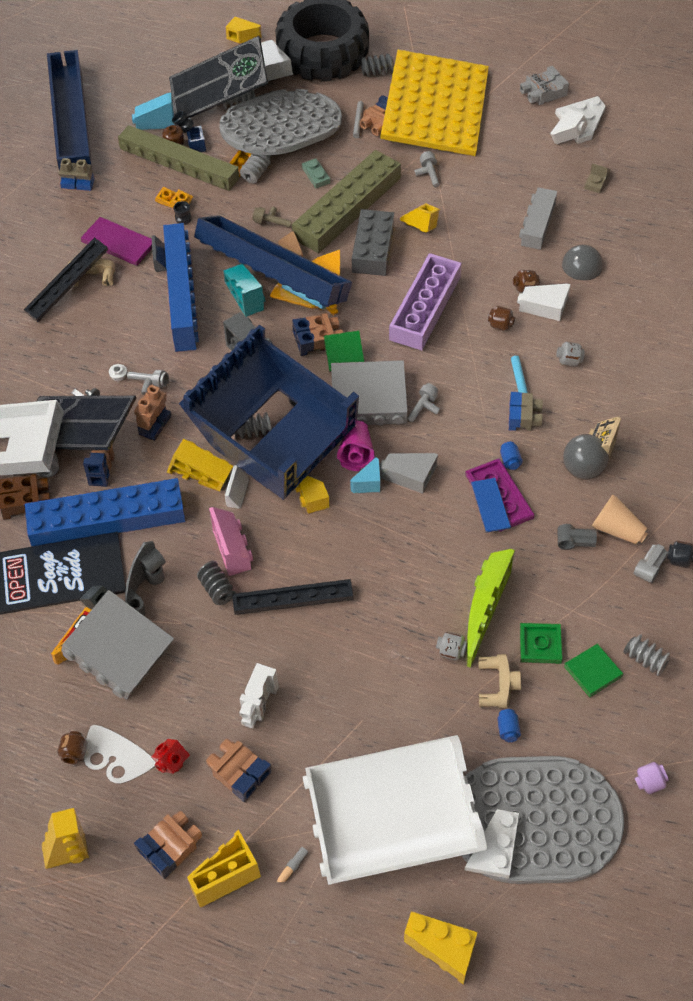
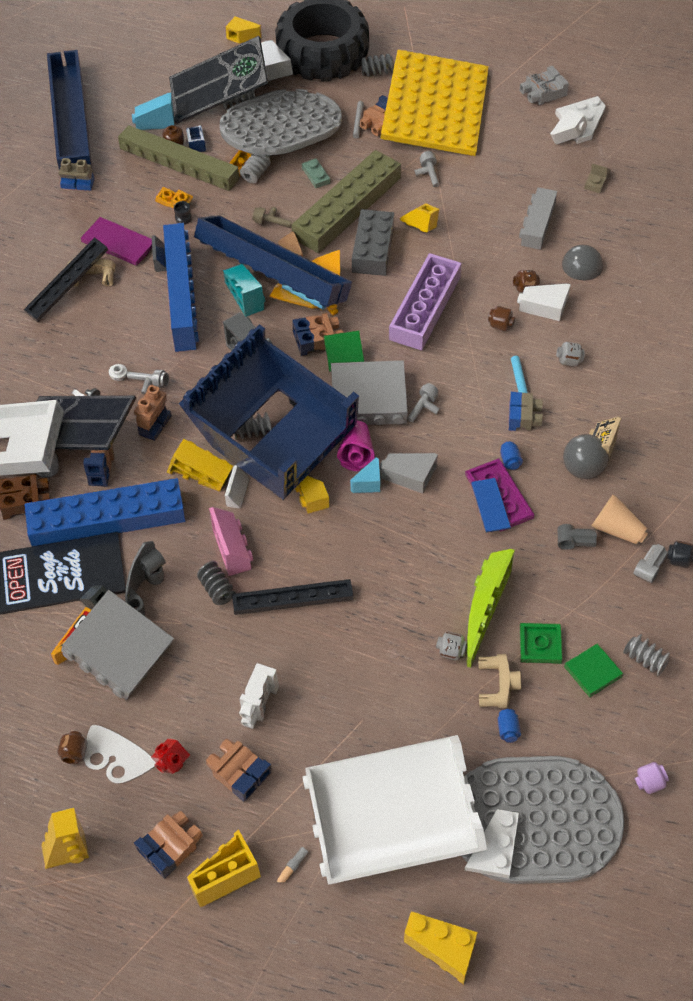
(182, 121): black wheel -> none

